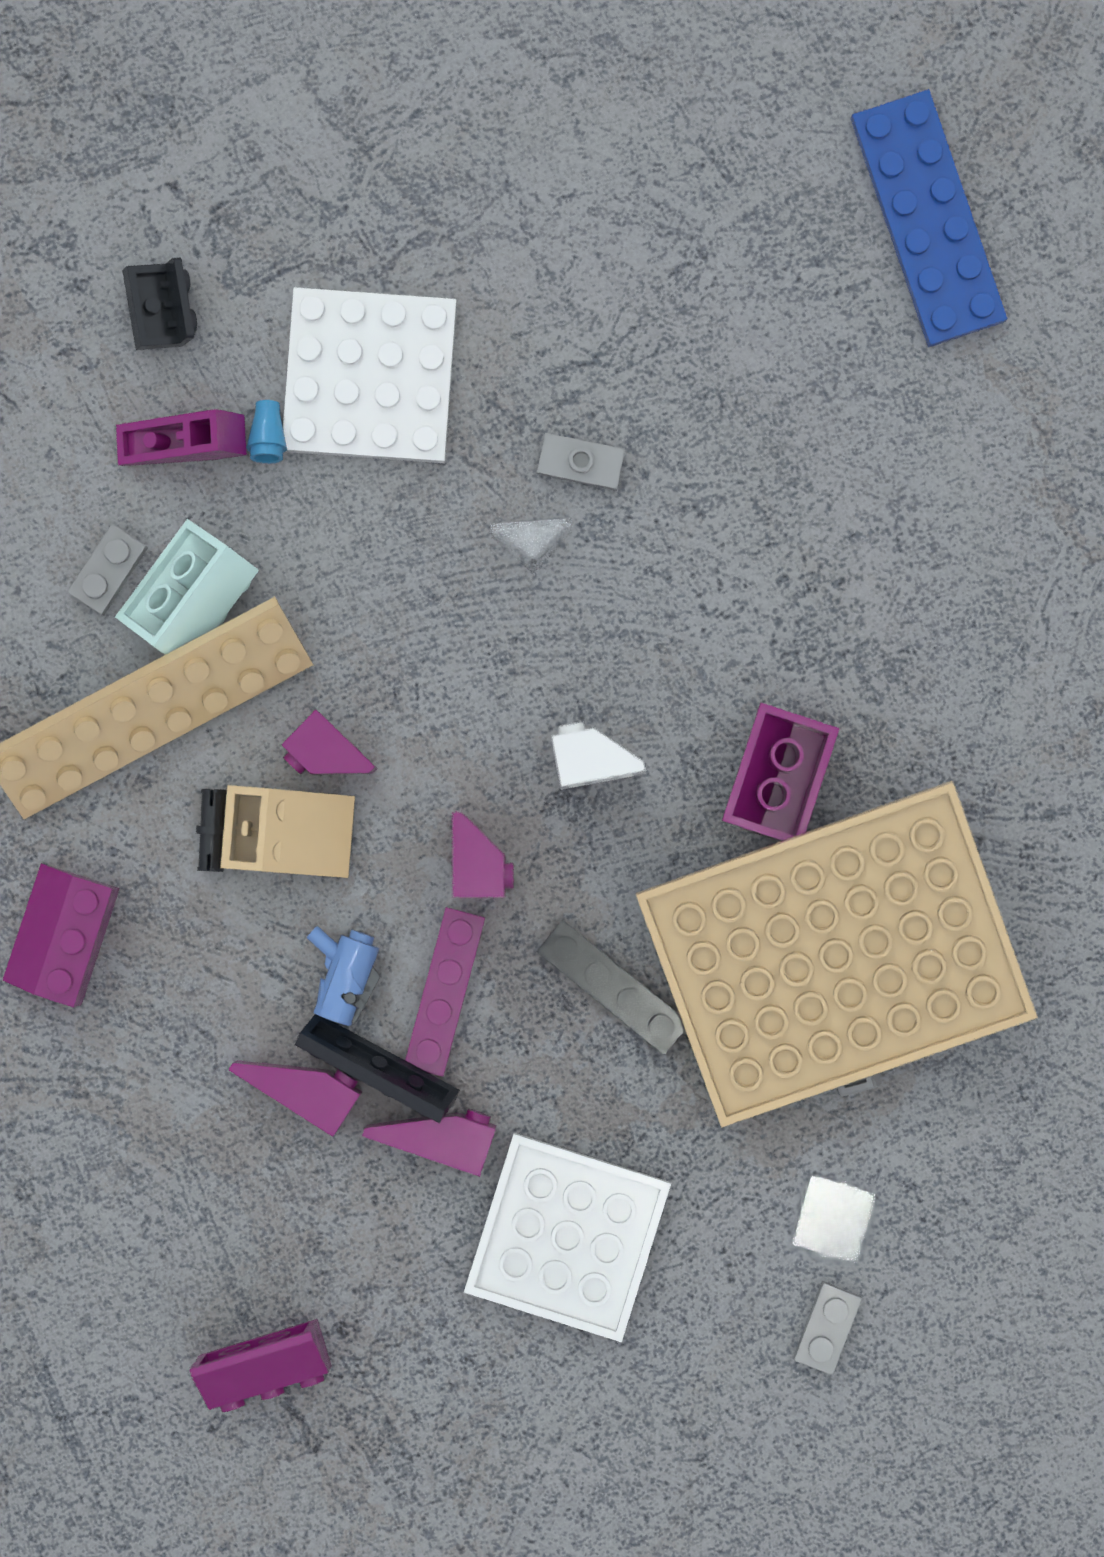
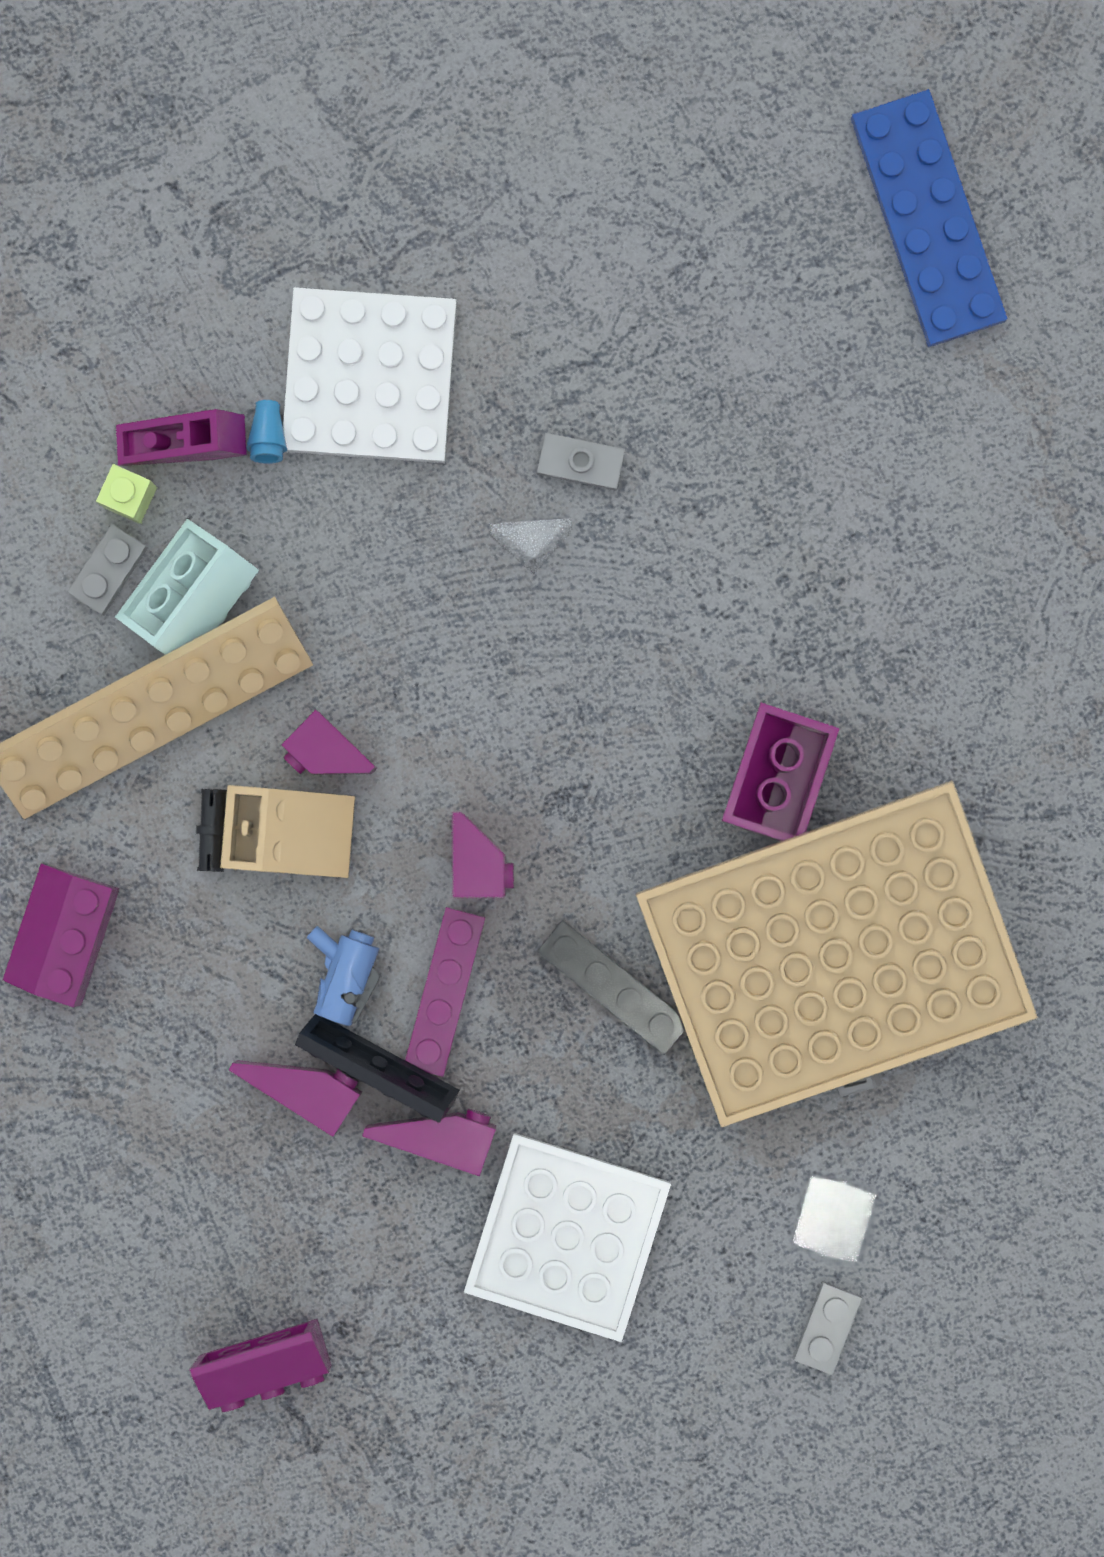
(126, 493): none -> yellowish green brick
(159, 305): black bracket -> none
(590, 757): white slope -> none

